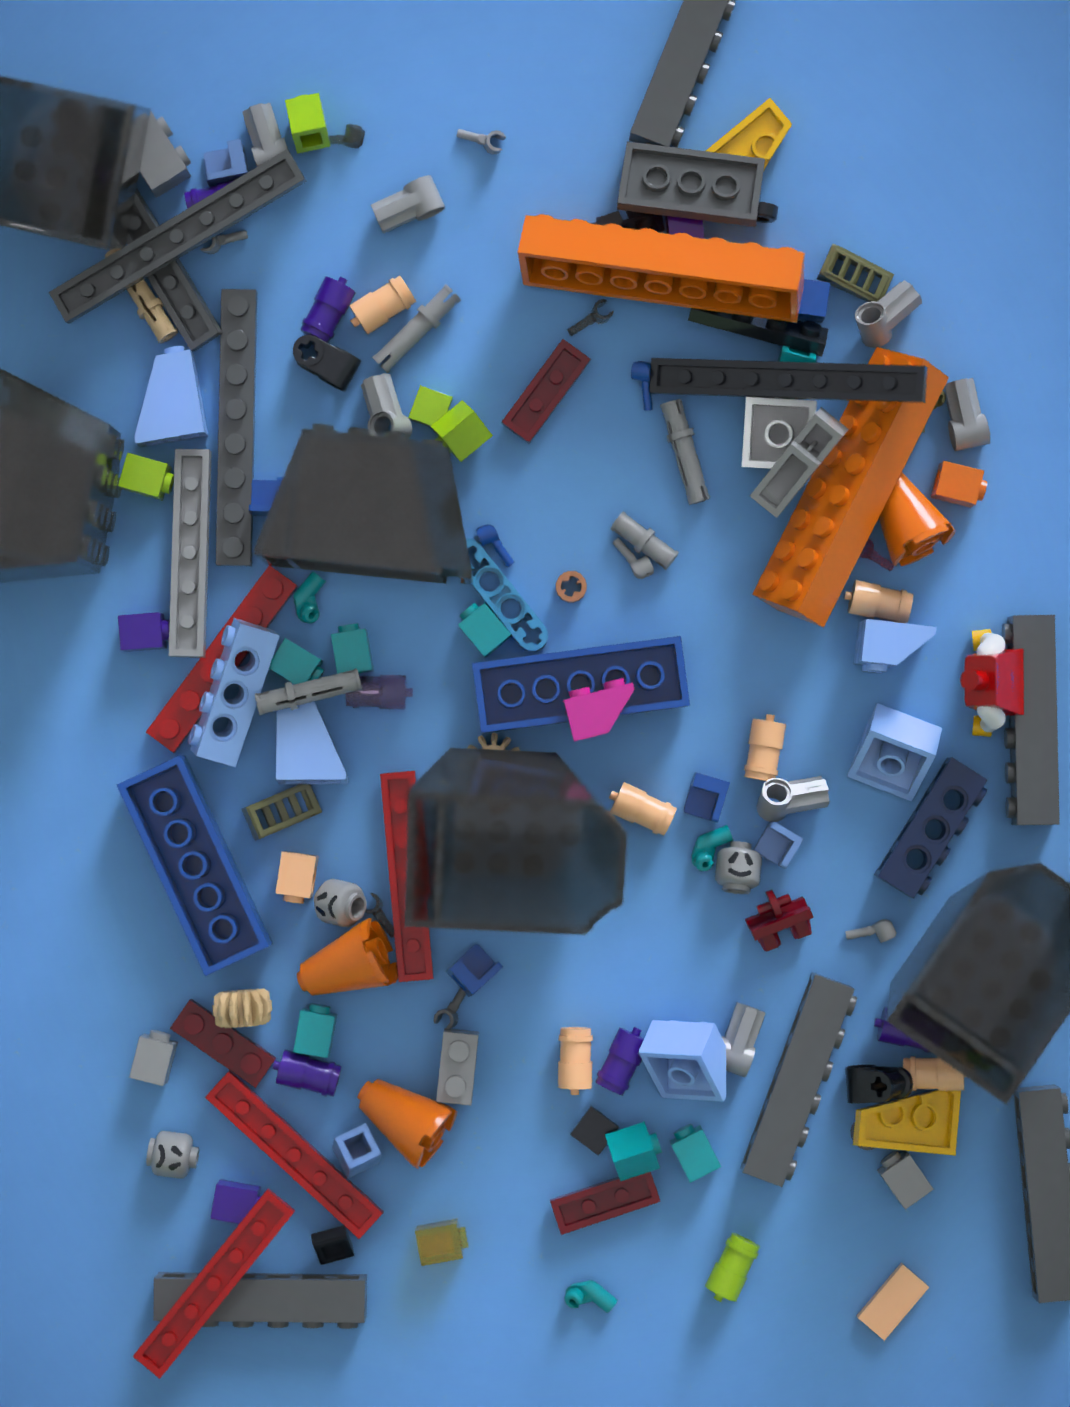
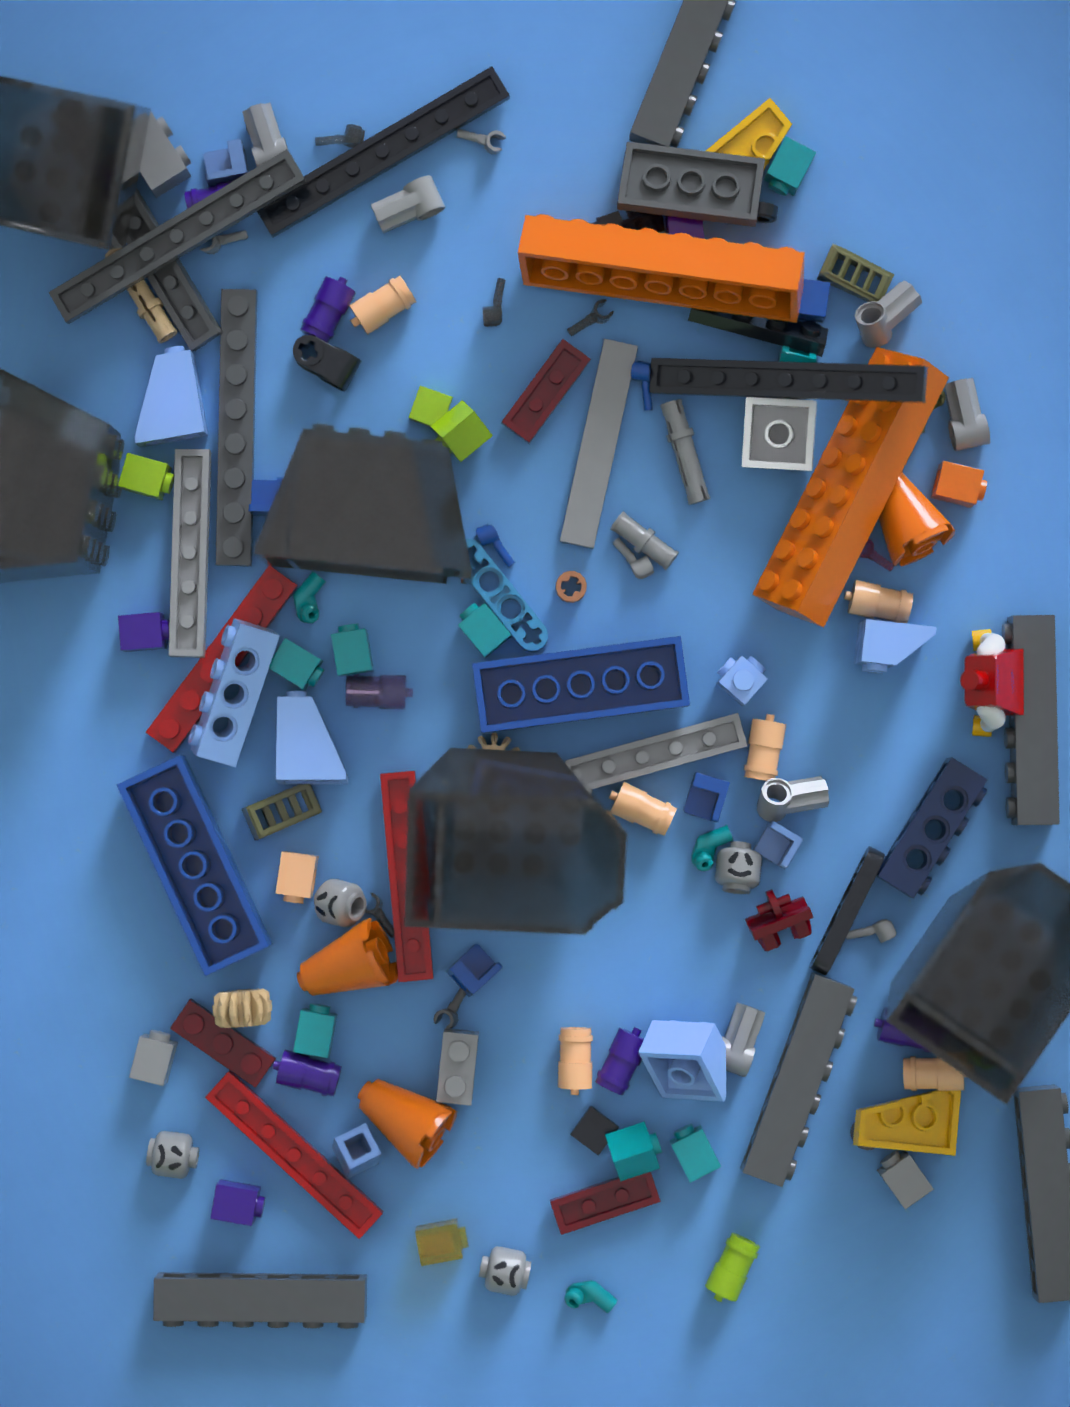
(213, 1283): red plate -> none
(307, 123): lime brick -> none
(307, 691): light grey pin -> none
(332, 1245): black tile -> none
(384, 406): light grey piece -> none
(386, 150): none -> black plate
(416, 328): light grey pin -> none
(493, 314): none -> clear smoke hand
(505, 1271): none -> light grey head
(596, 712): dark pink slope -> none
(598, 444): none -> light grey tile
(660, 752): none -> light grey plate
(741, 678): none -> light blue brick
(789, 167): none -> teal brick
(799, 462): light grey slope -> none
(847, 910): none -> black beam
(877, 1083): black piece -> none
(892, 1301): light nougat tile -> none
(895, 752): light blue slope -> none

